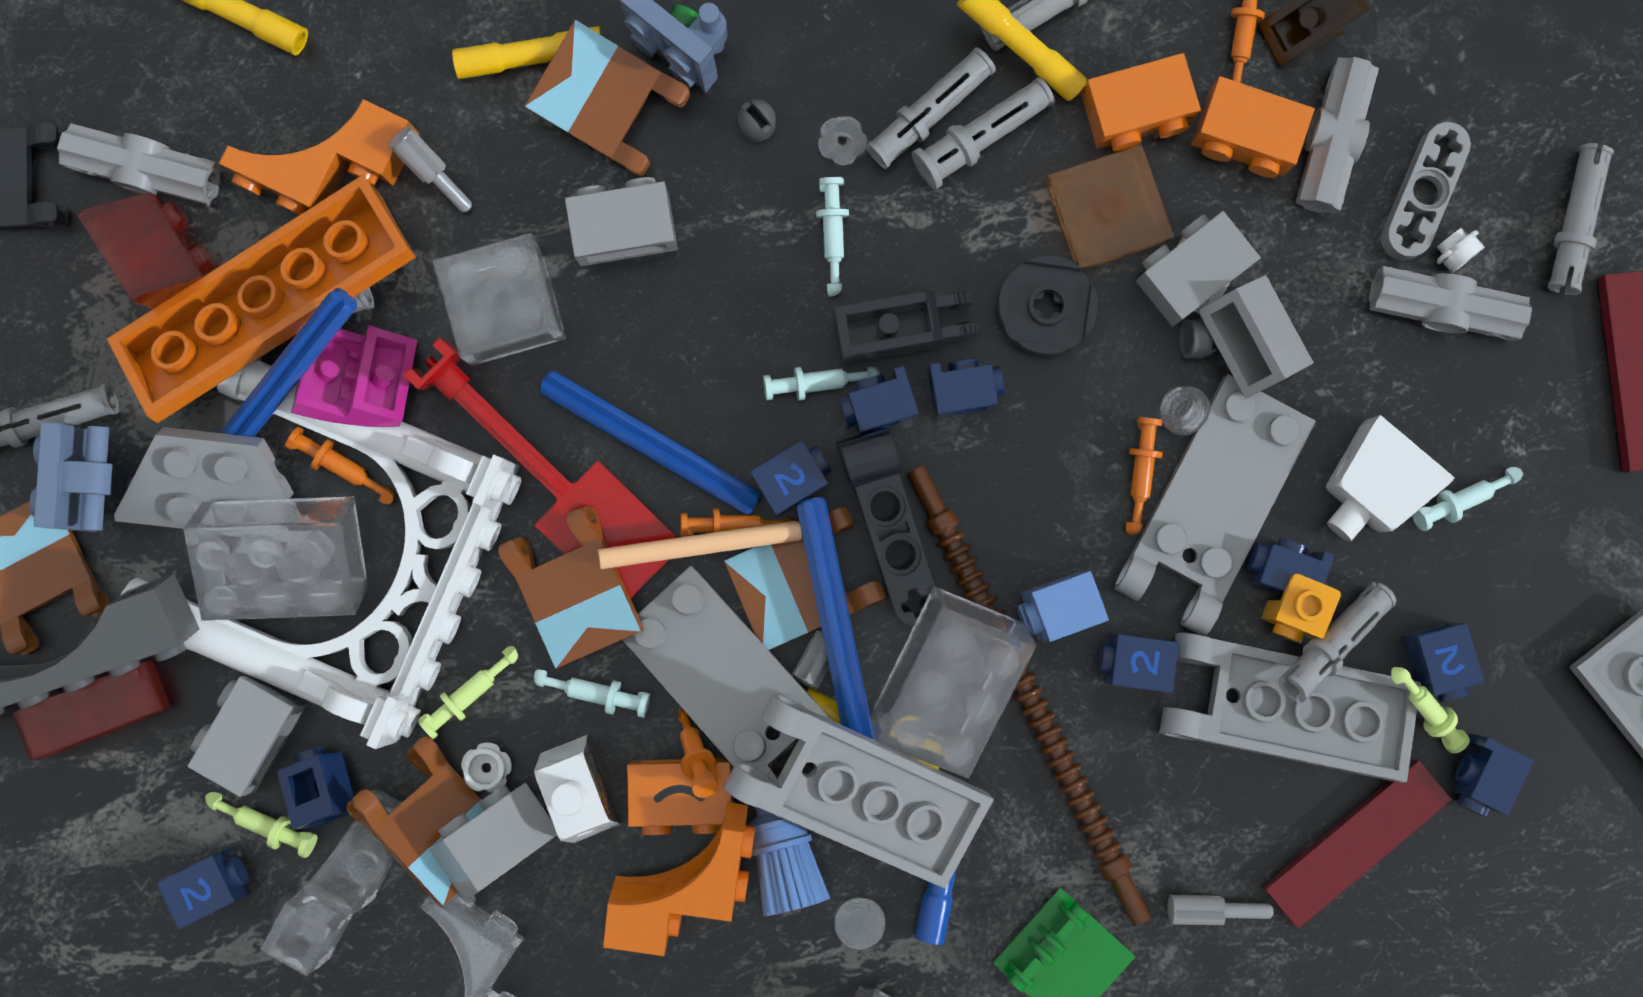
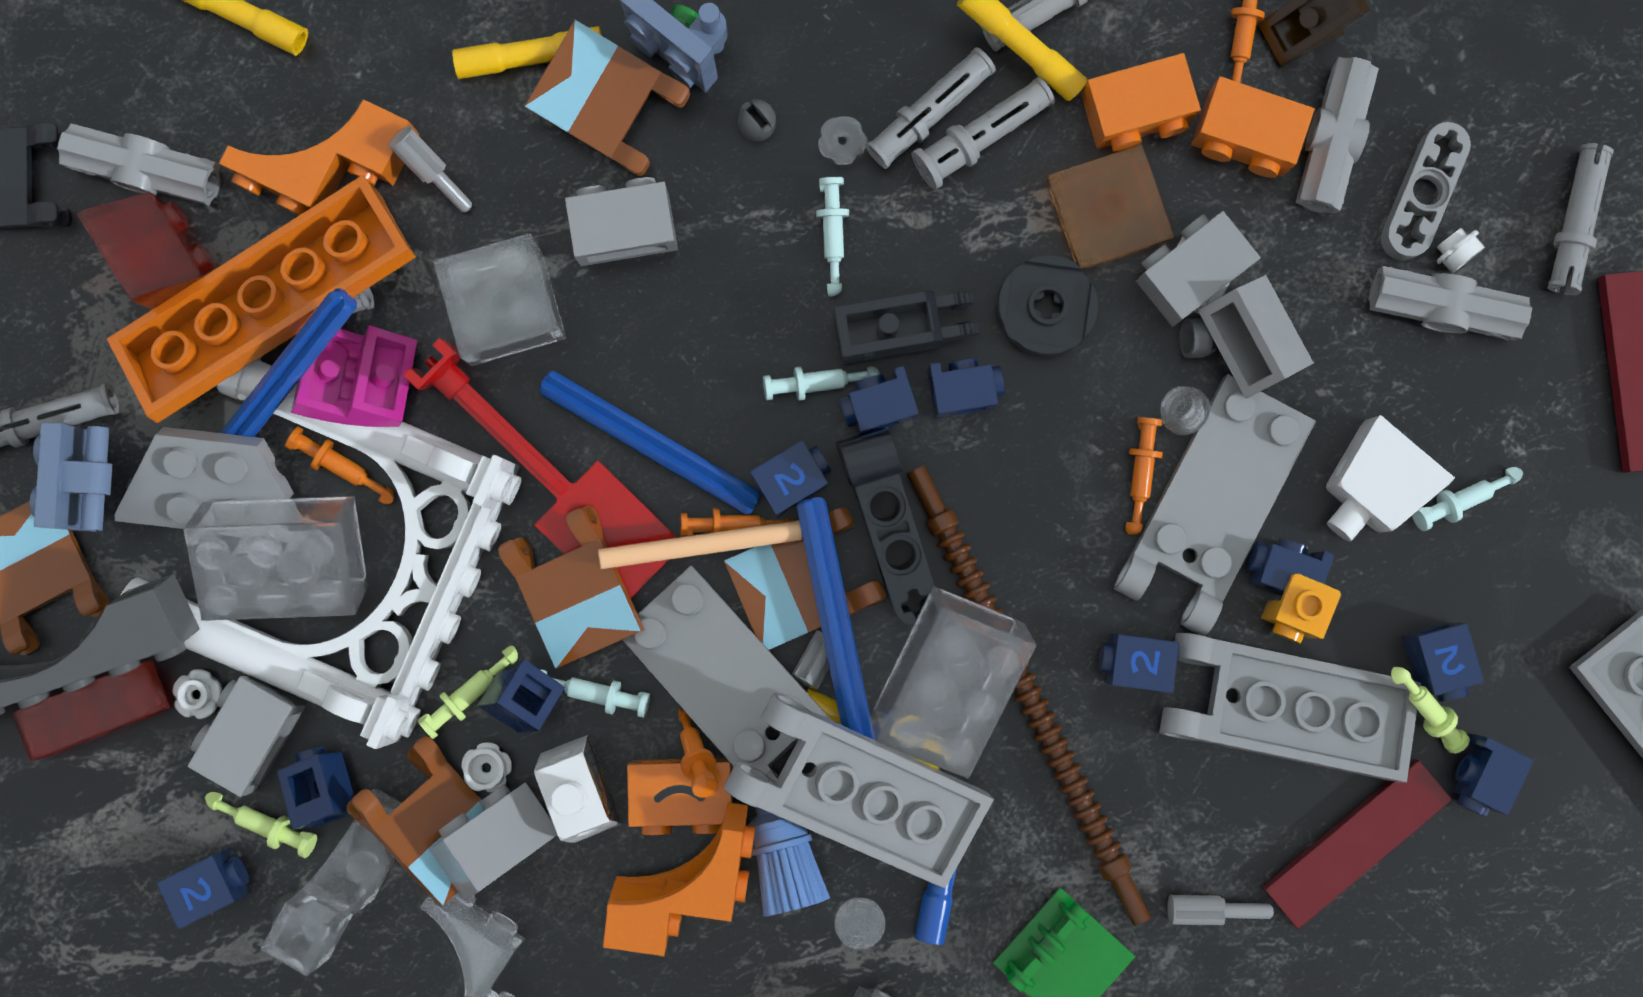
(208, 687): none -> white plate
(521, 697): none -> dark blue brick
(1062, 607): medium blue brick -> none
(1326, 655): light grey pin -> none

